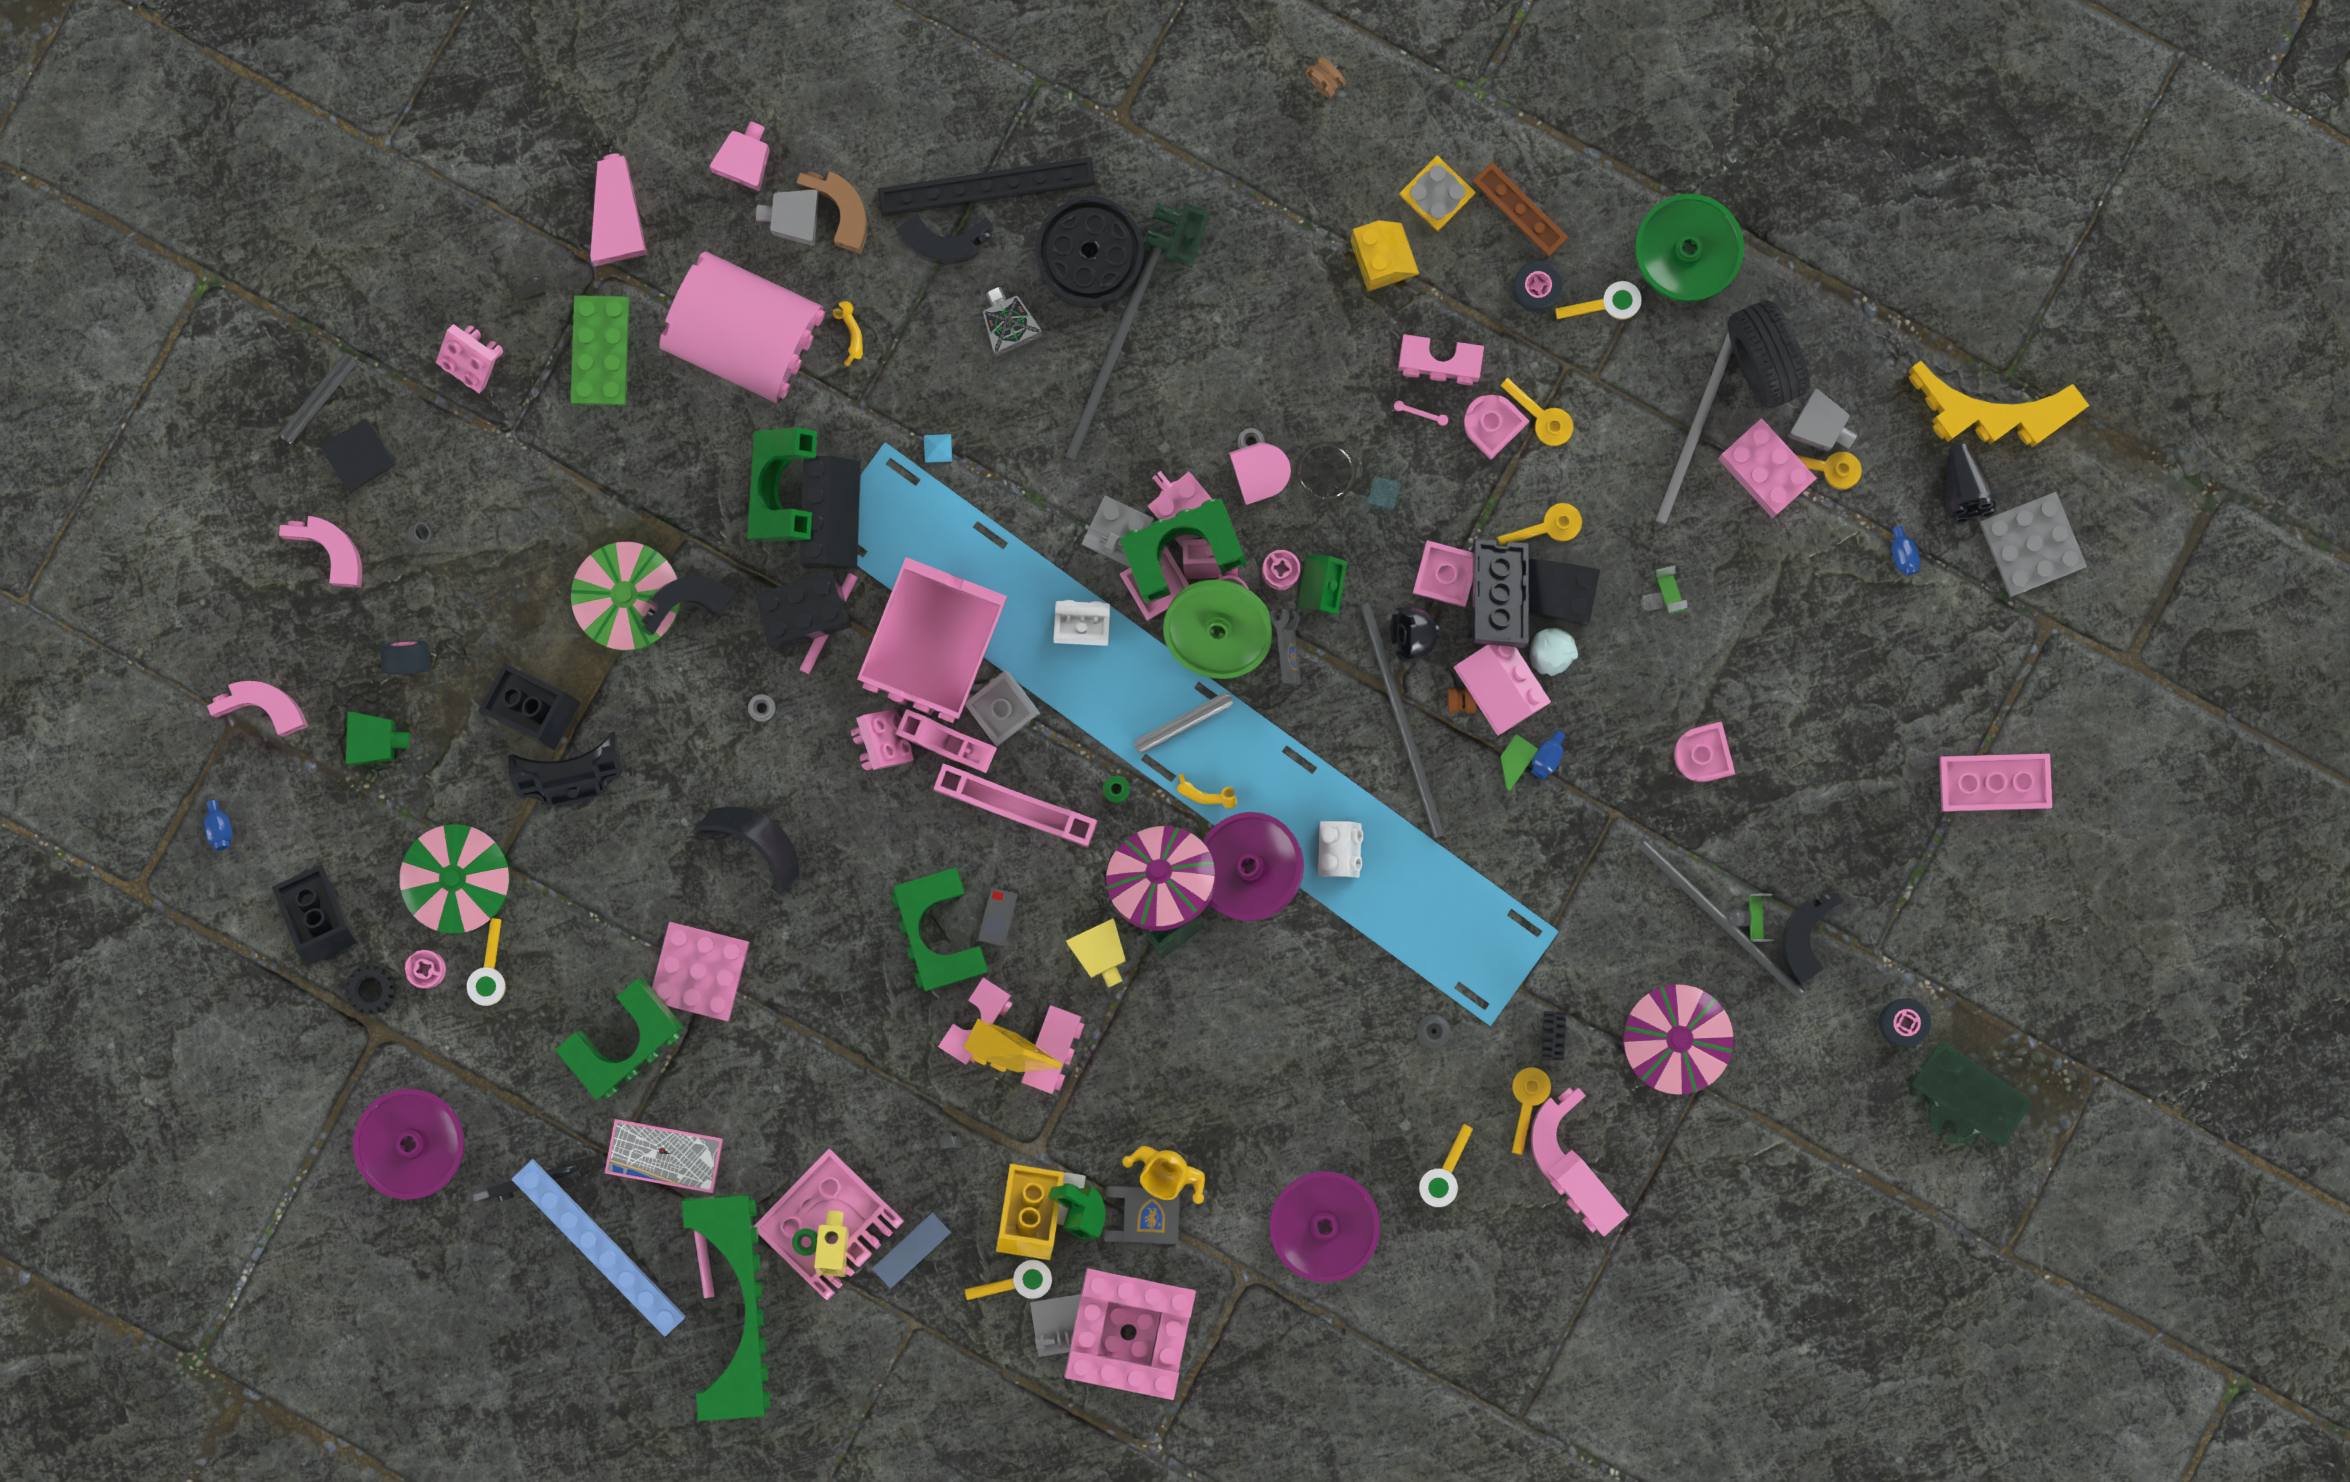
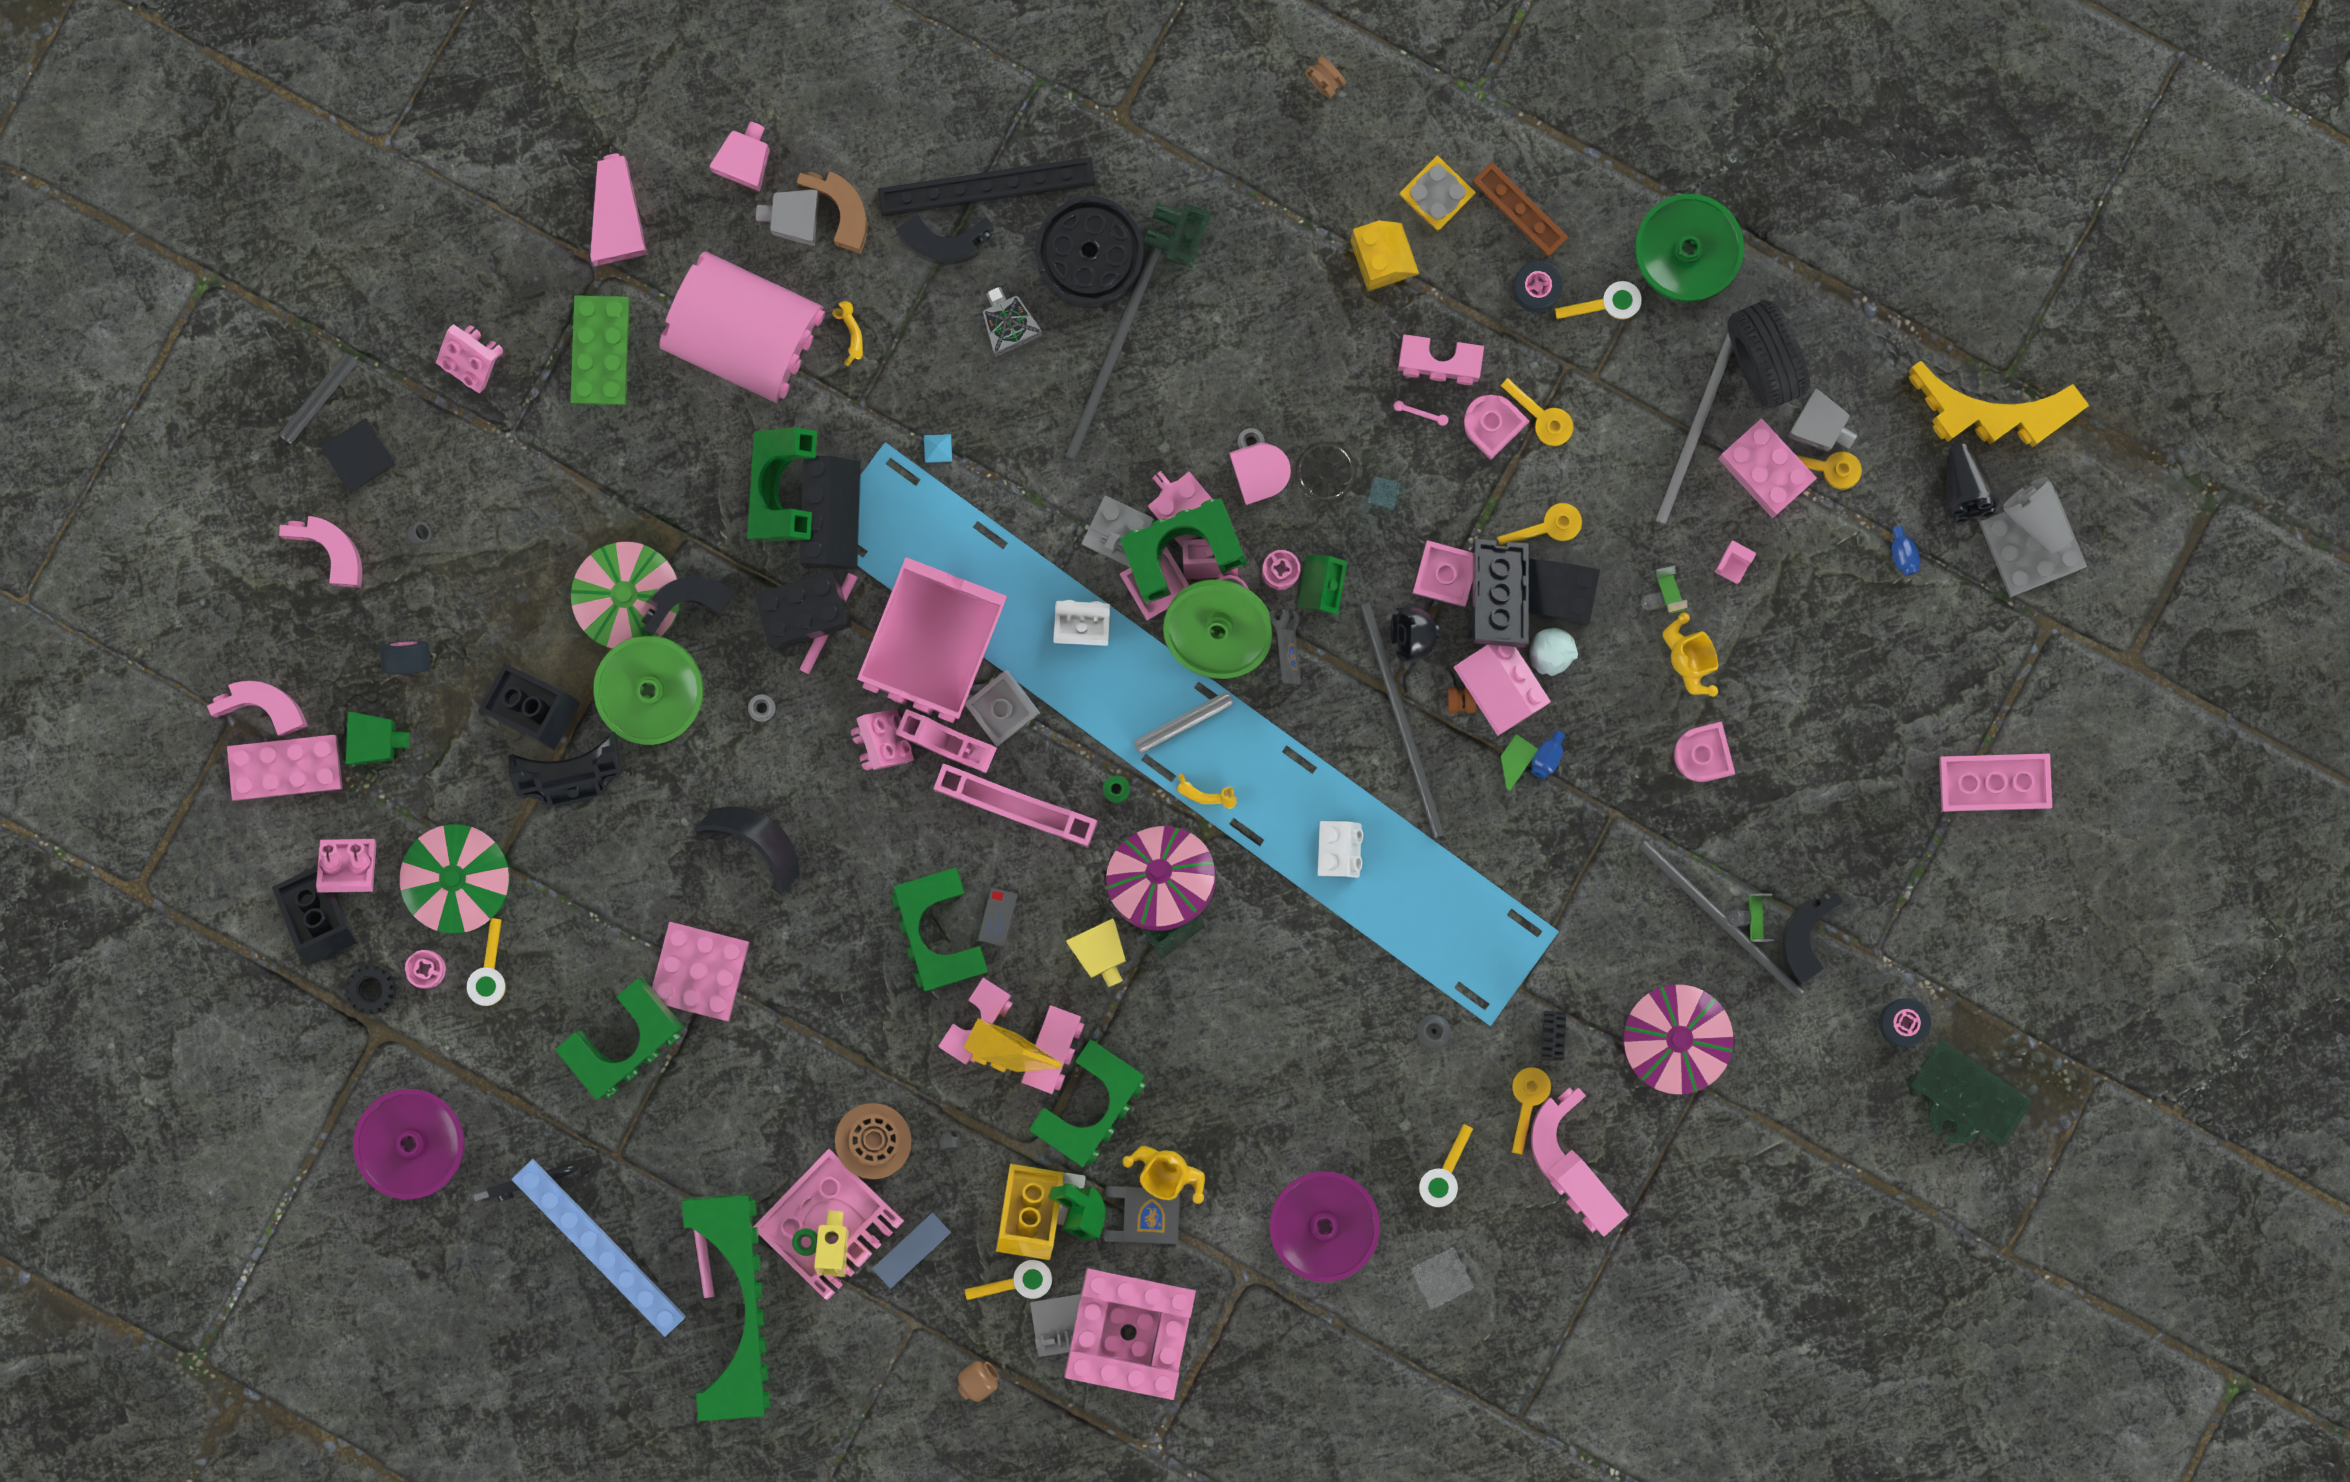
(217, 827): blue plant -> none
(284, 767): none -> bright pink plate
(346, 865): none -> bright pink plate
(648, 689): none -> bright green dish
(664, 1156): tile -> none
(873, 1141): none -> medium nougat wheel
(978, 1381): none -> medium nougat head
(1081, 1143): none -> green arch
(1255, 866): magenta dish -> none
(1442, 1278): none -> clear piece
(1691, 656): none -> yellow piece
(1735, 562): none -> bright pink panel
(2041, 515): none -> light grey cone

